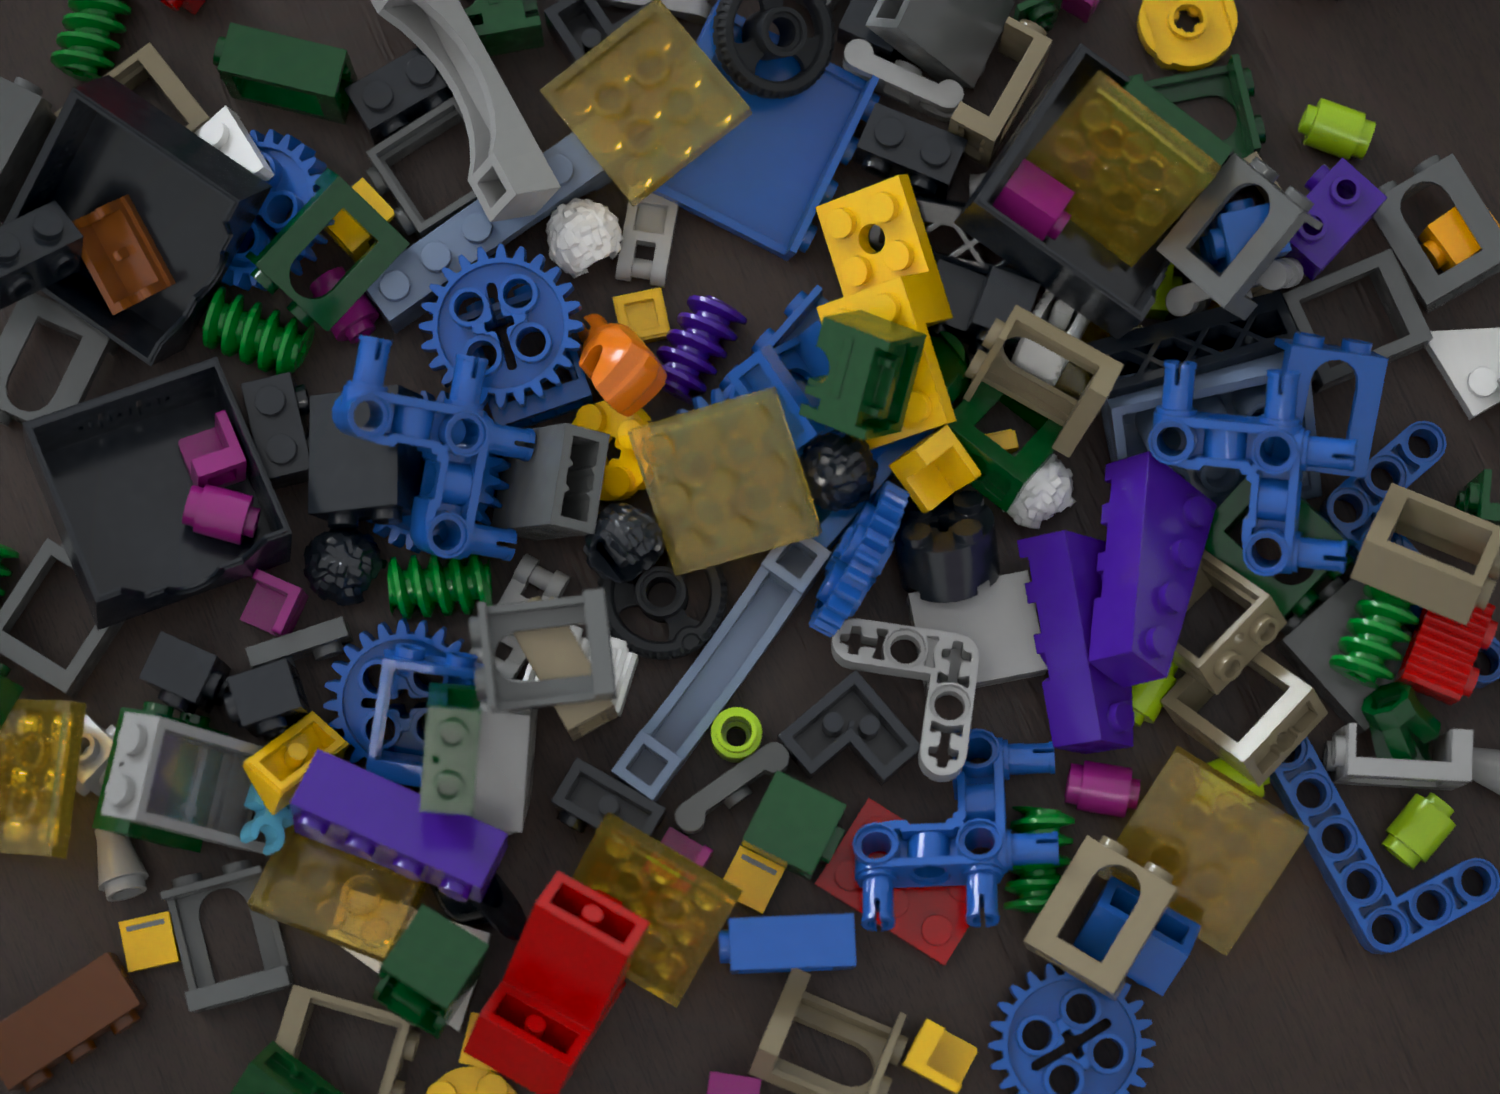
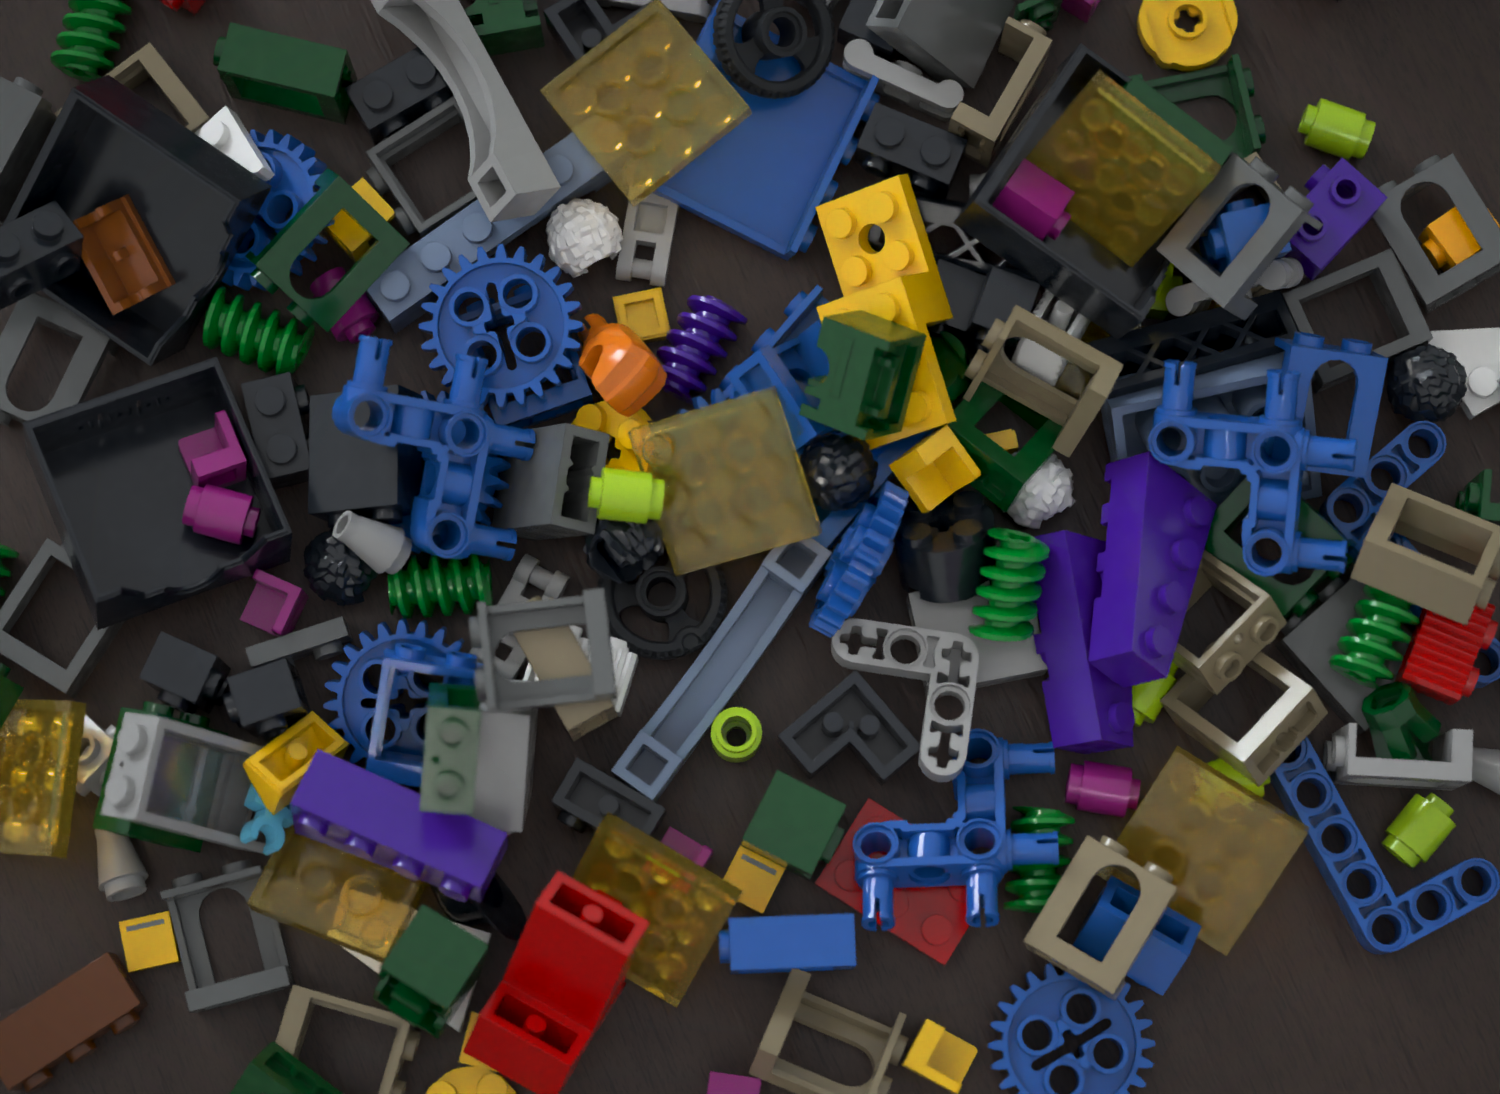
(376, 543): none -> light grey cone
(626, 496): none -> lime brick
(731, 787): dark grey plate -> none
(1012, 586): none -> green piece
(1426, 384): none -> black piece

